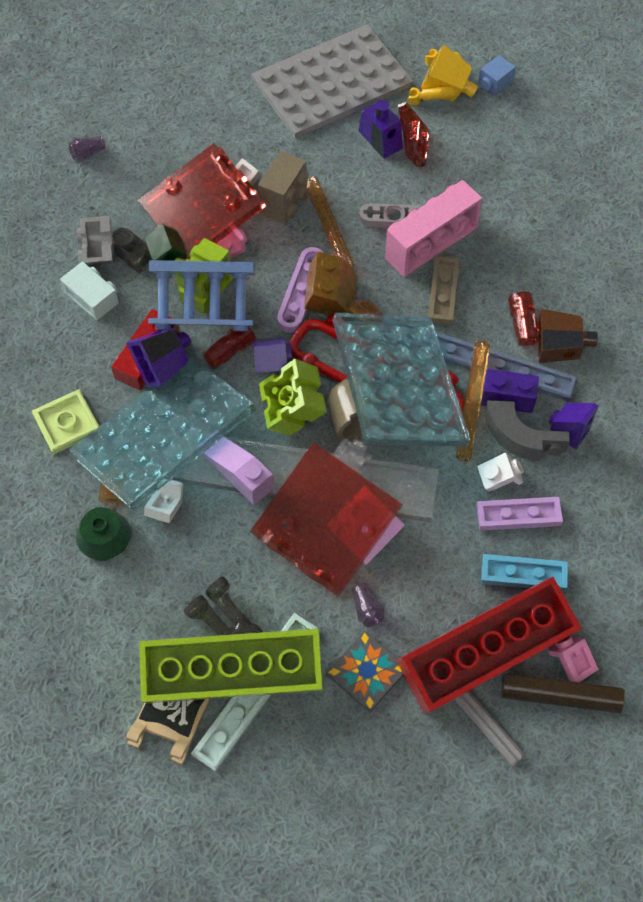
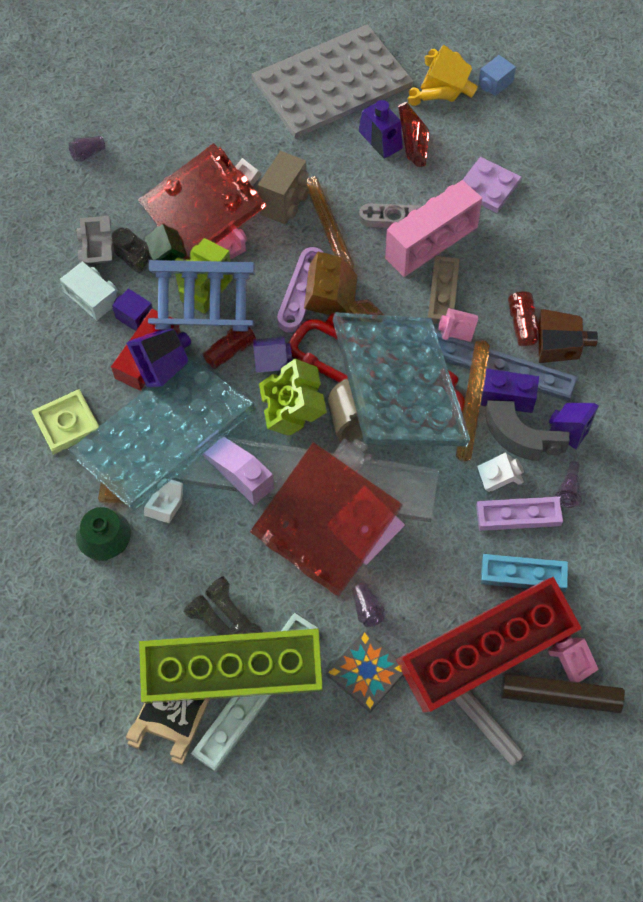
(131, 309): none -> dark purple brick
(458, 325): none -> bright pink bracket
(492, 183): none -> lavender plate
(569, 490): none -> clear purple cone

